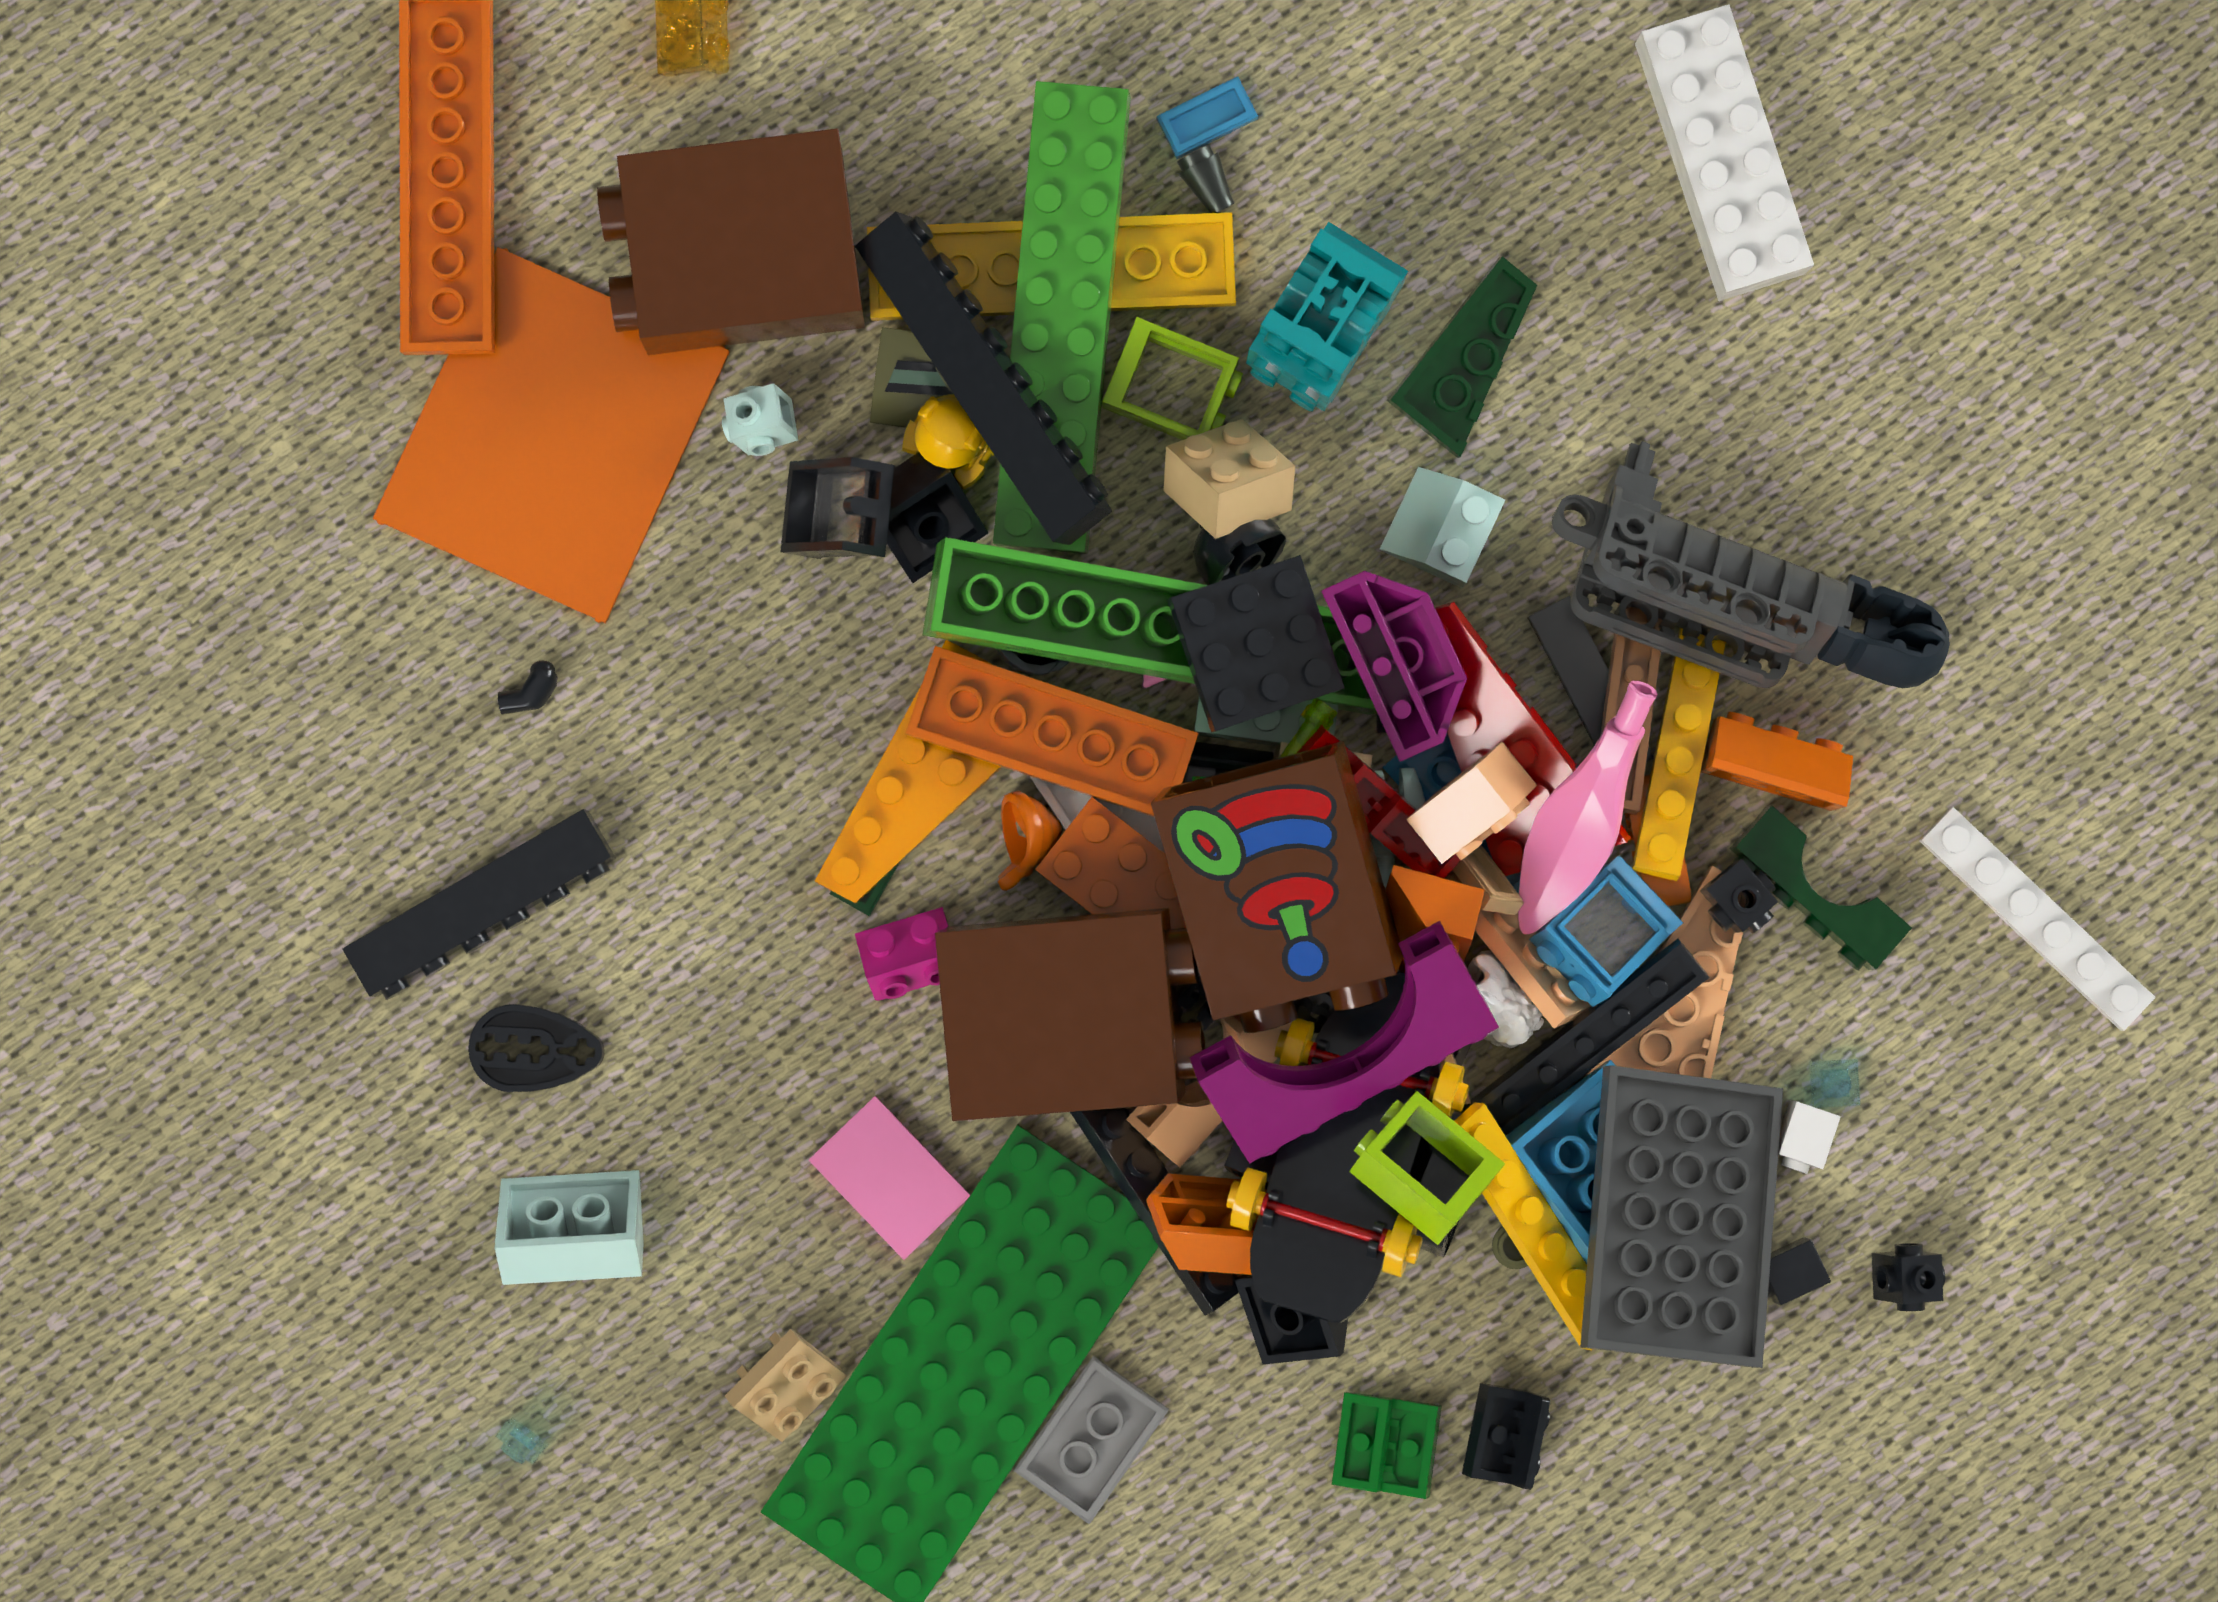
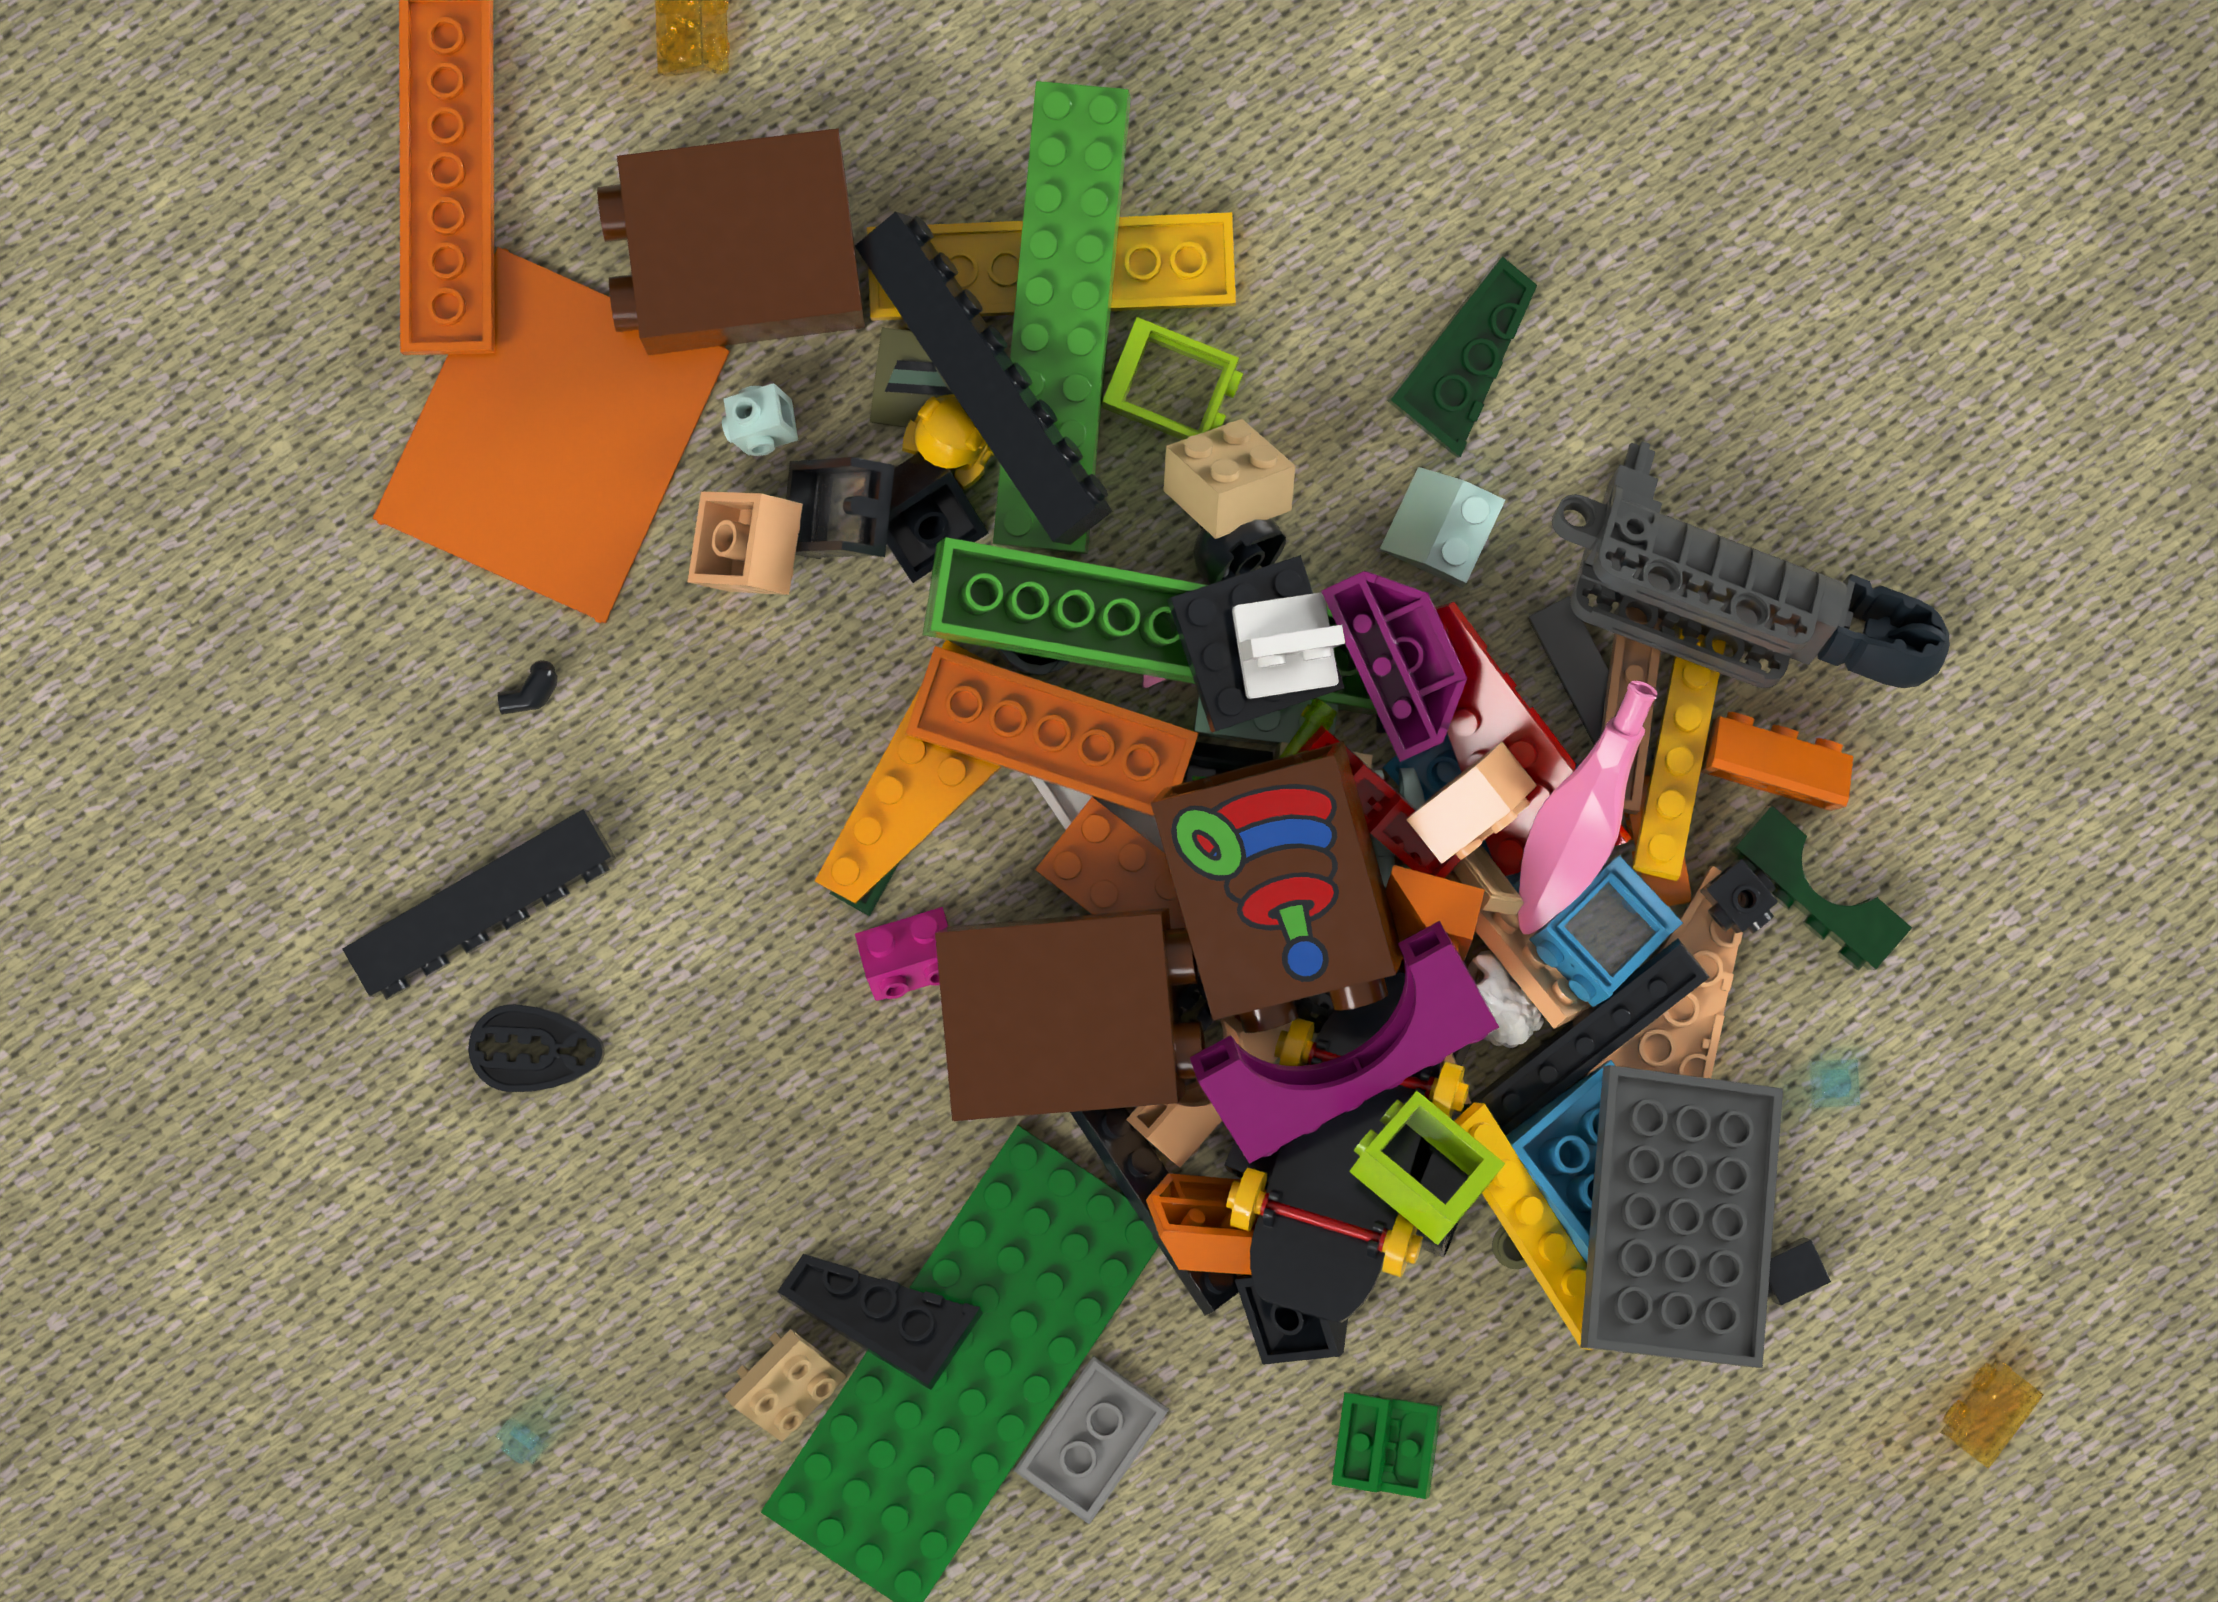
(569, 1227): light aqua slope -> none
(745, 542): none -> light nougat brick
(889, 1177): bright pink tile -> none
(895, 1323): none -> black wing
(1041, 834): orange hat -> none
(1206, 178): pearl dark grey cone -> none
(1207, 117): dark azure tile -> none
(1286, 645): none -> white bracket
(1325, 318): teal piece -> none
(1506, 1435): black bracket -> none
(1724, 152): white brick -> none
(1806, 1136): white brick -> none
(1908, 1276): black brick -> none
(1990, 1412): none -> clear yellow bracket
(2037, 919): white plate -> none

